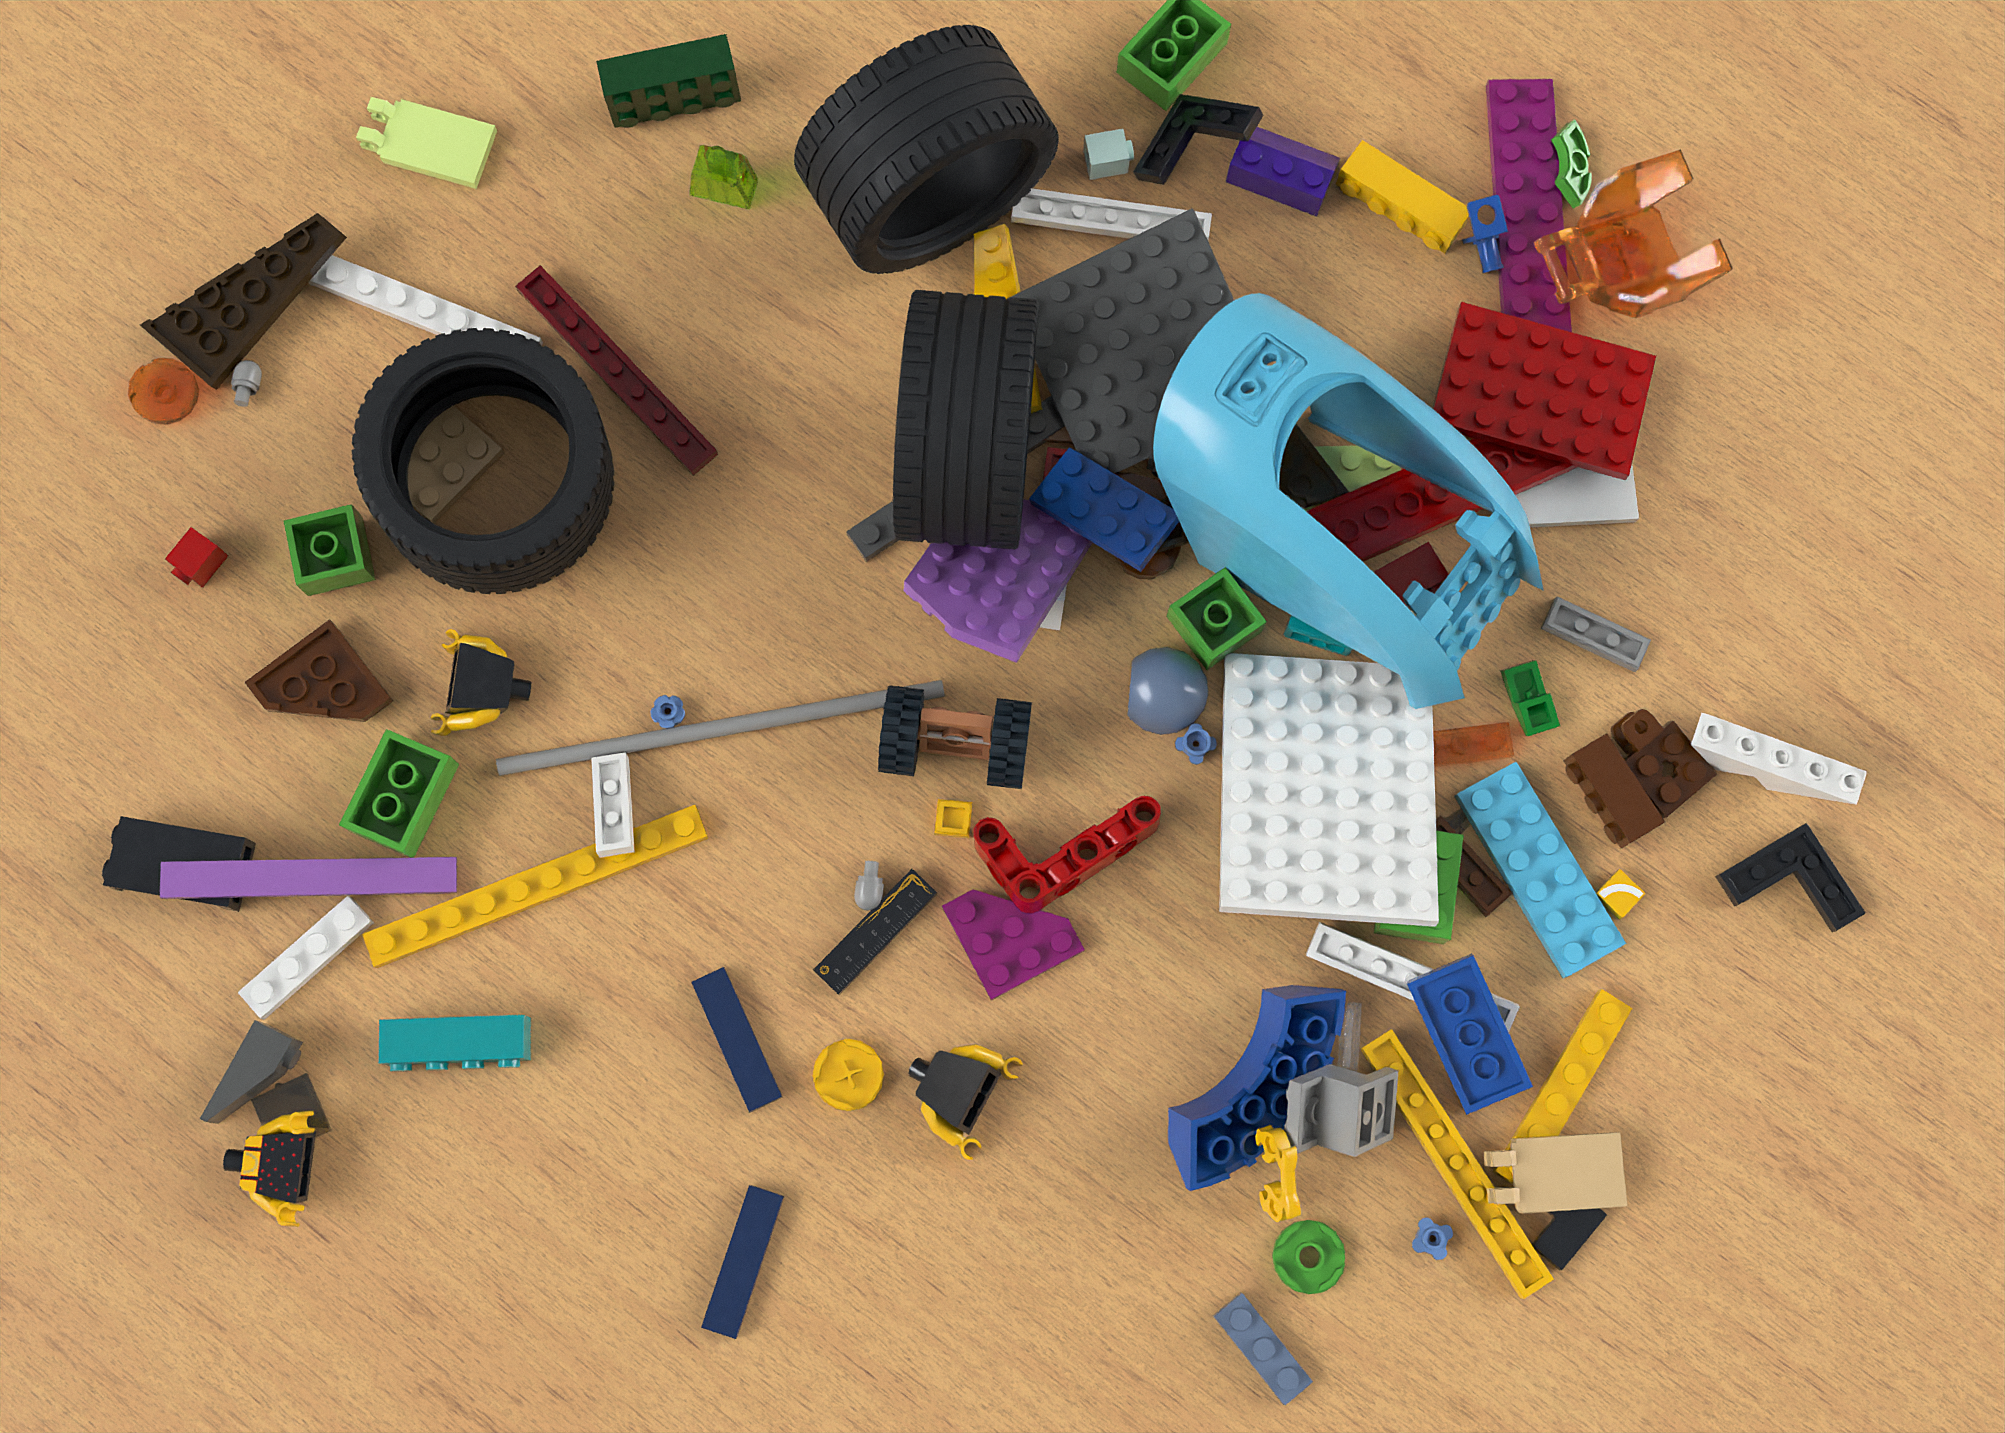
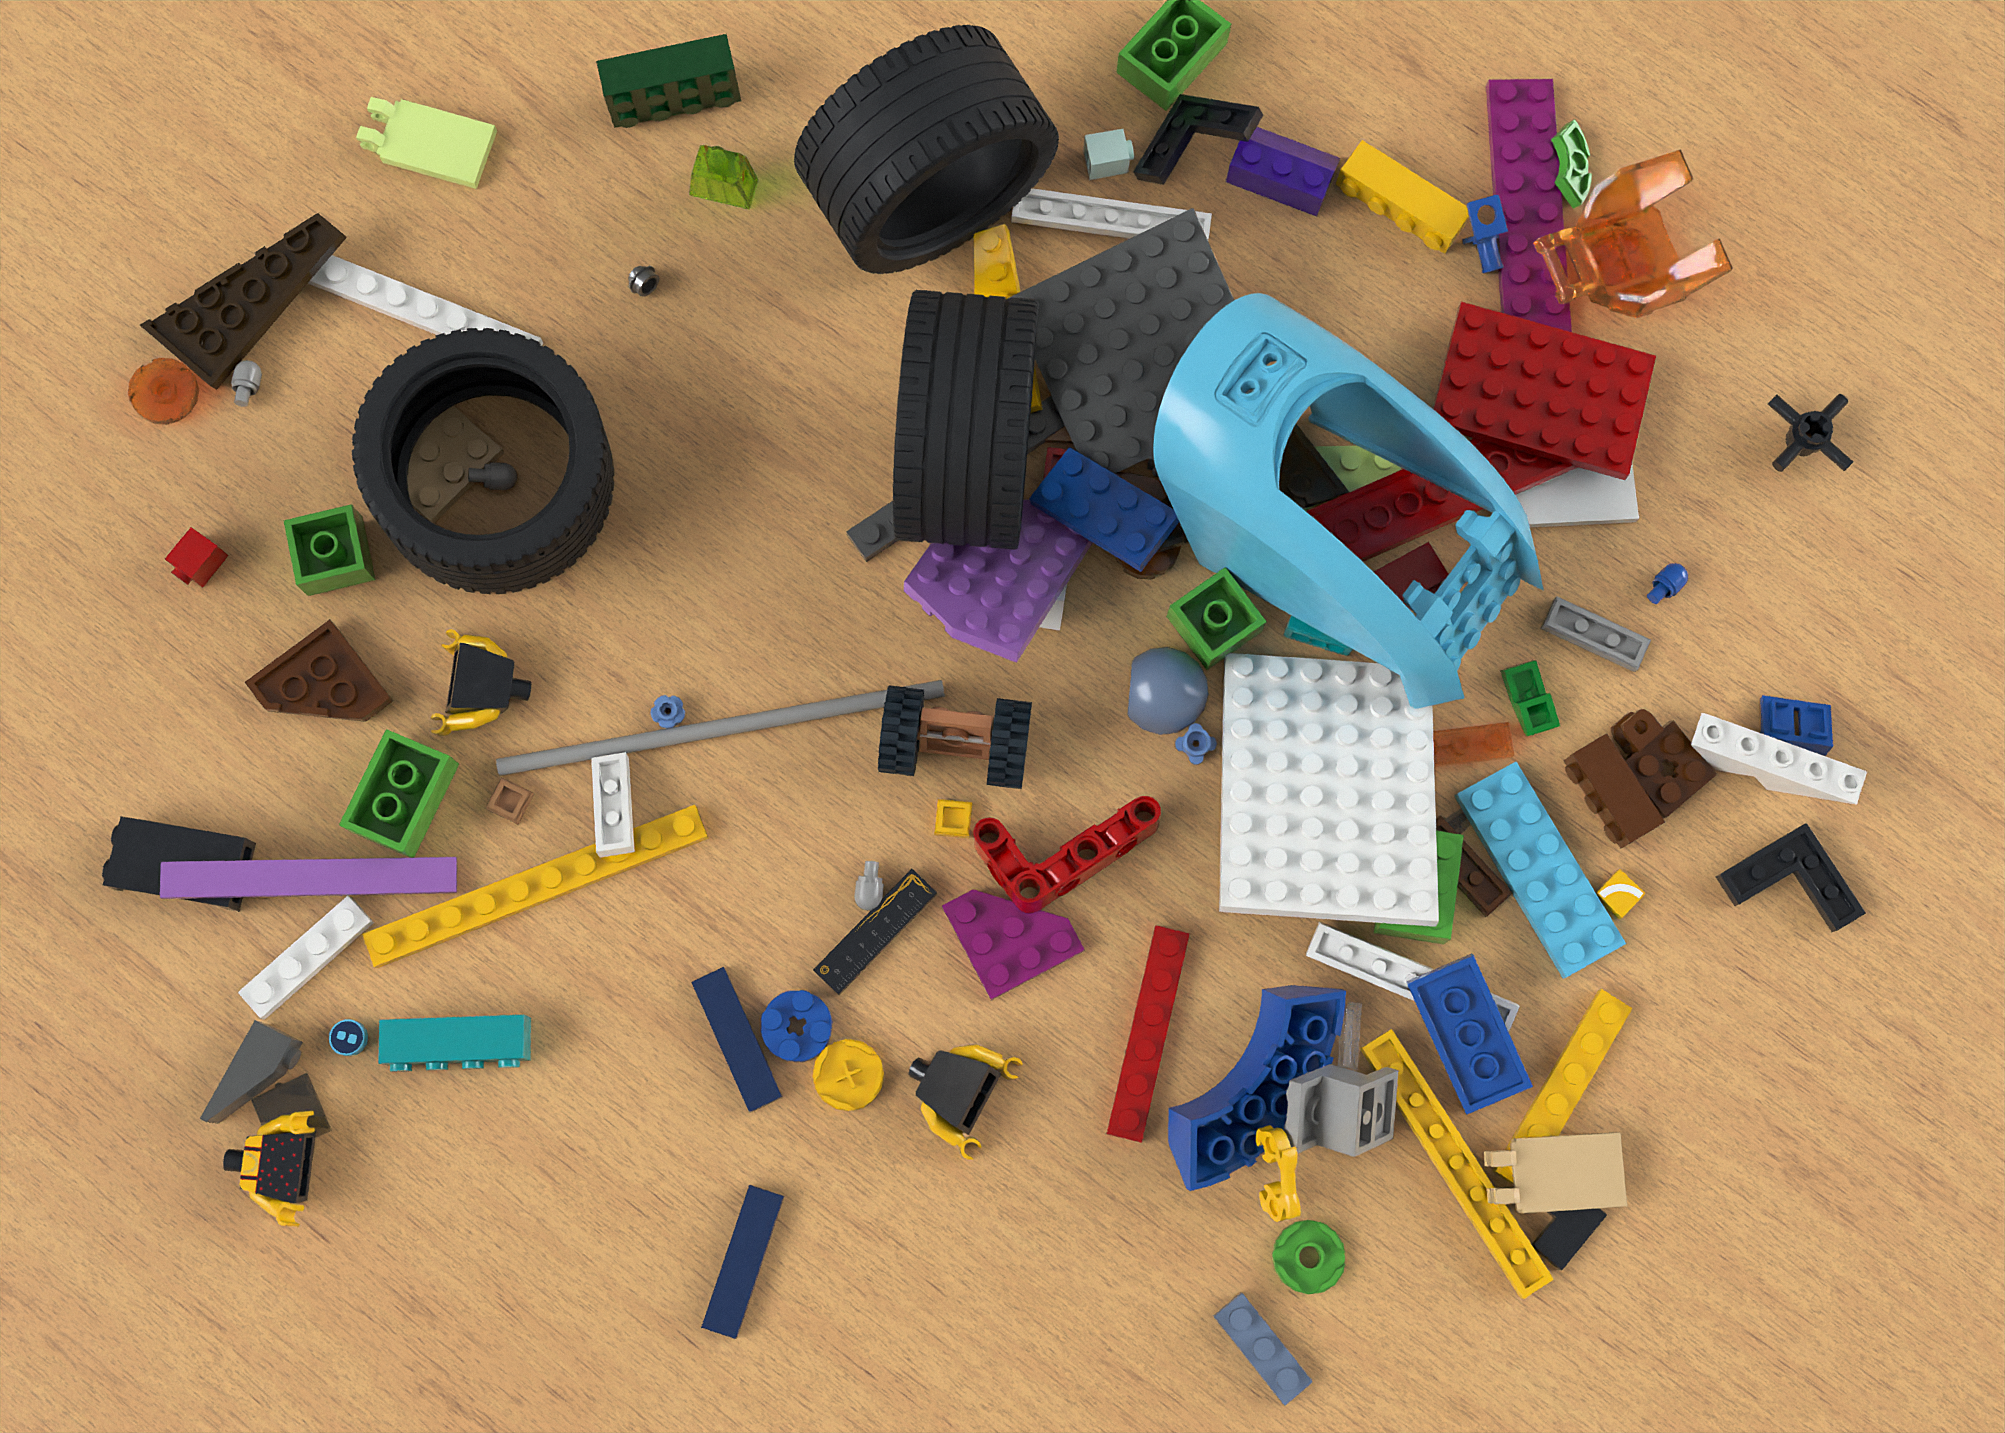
(348, 1037): none -> dark blue tile
(494, 476): none -> light grey cylinder
(509, 801): none -> medium nougat tile
(617, 370): dark red plate -> none
(643, 280): none -> flat silver plate
(816, 1031): none -> blue plate
(1148, 1034): none -> red plate
(1422, 1242): medium blue plate -> none
(1668, 582): none -> blue cylinder
(1813, 721): none -> blue piece
(1818, 425): none -> black bar

